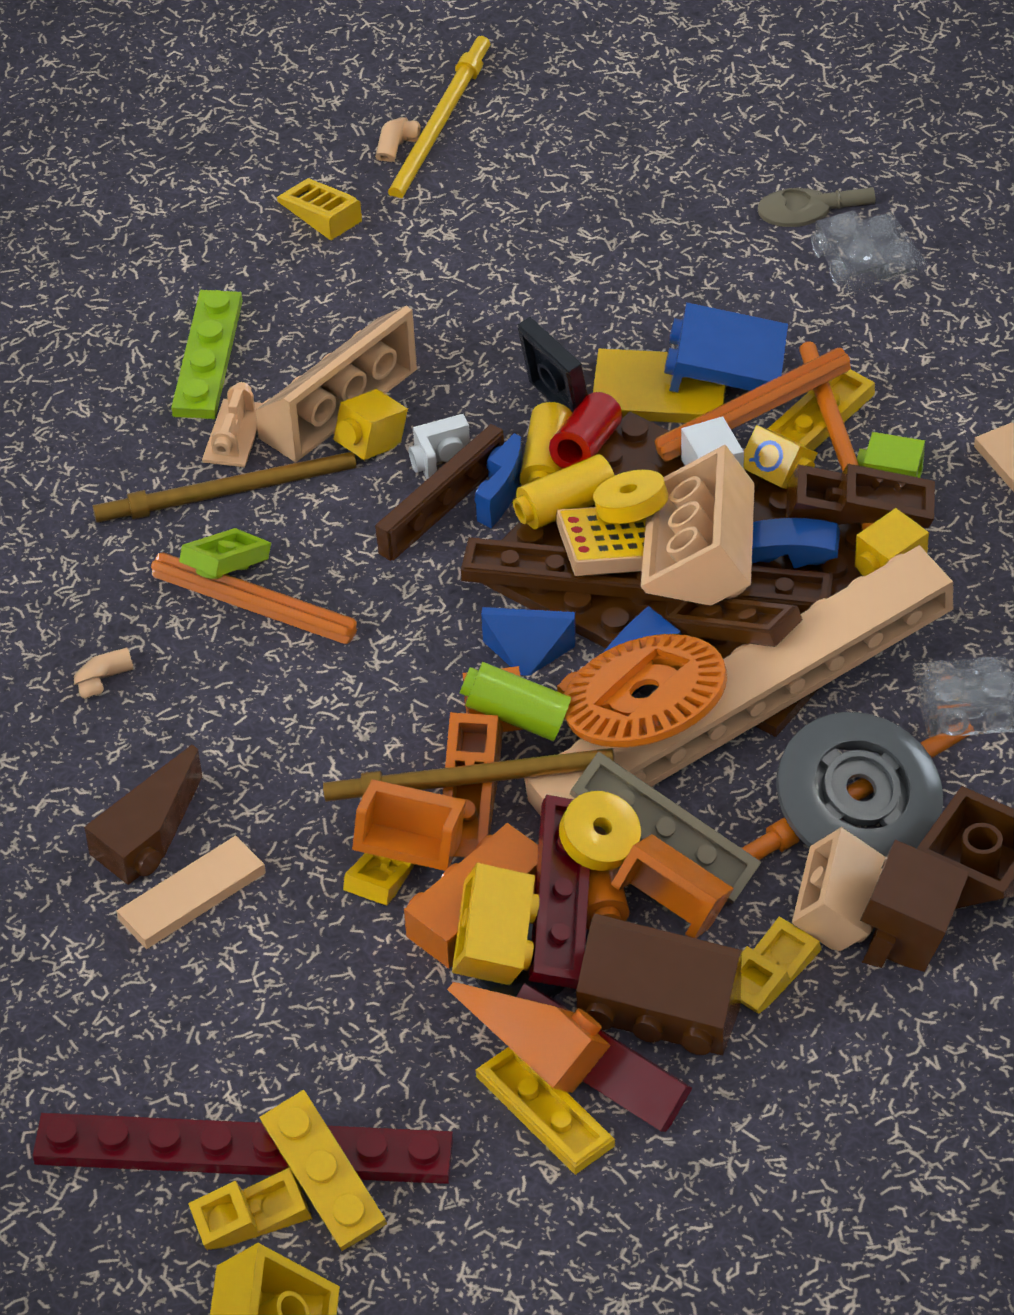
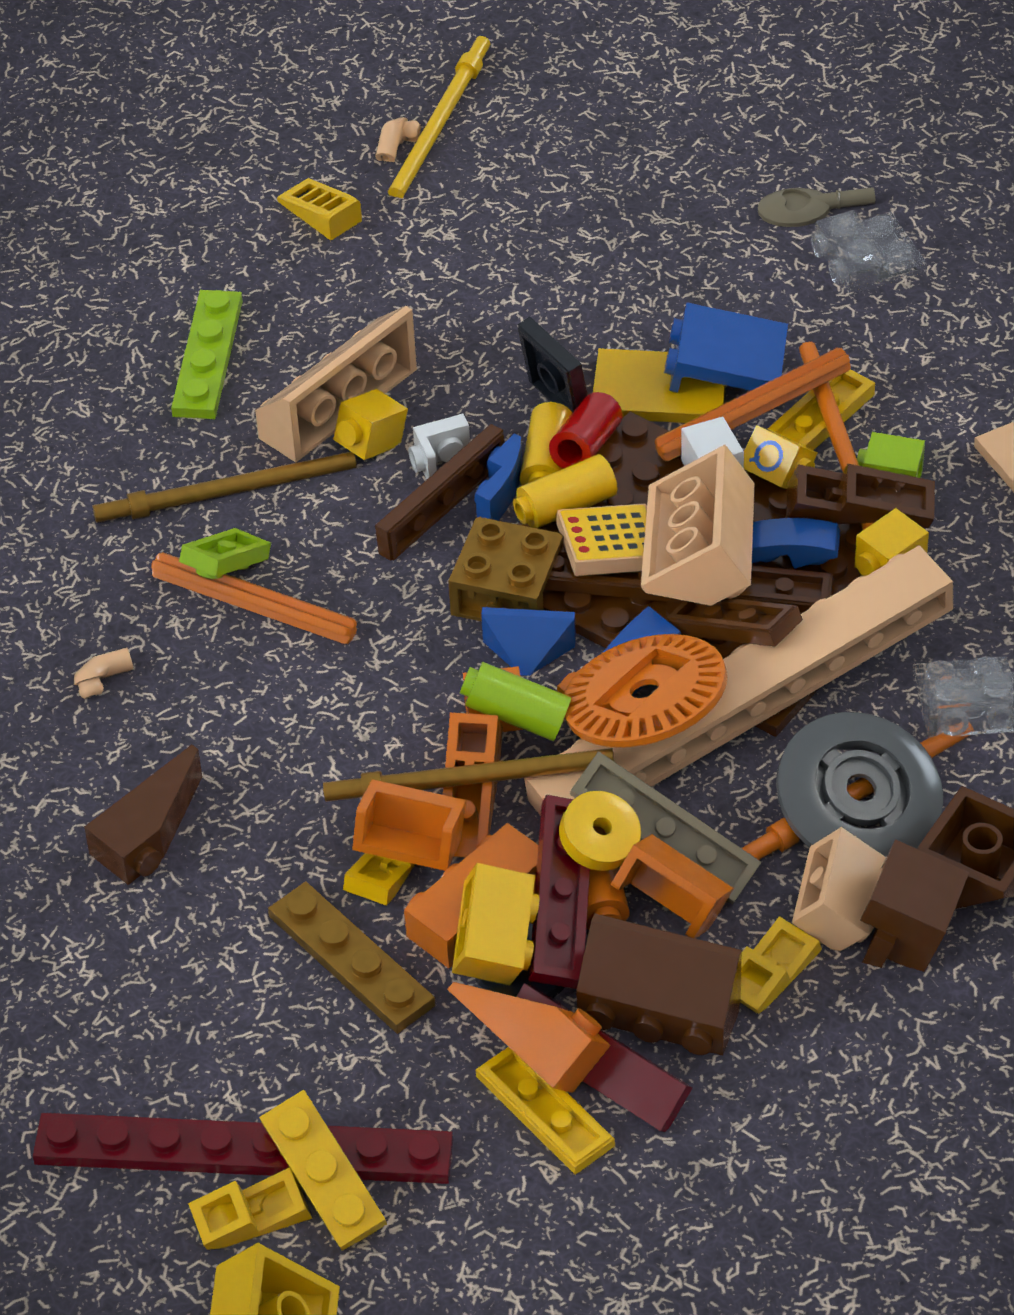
(191, 892): light nougat tile -> none
(233, 429): light nougat hinge -> none
(351, 957): none -> pearl gold plate
(502, 568): none -> pearl gold bracket
(630, 496): yellow piece -> none

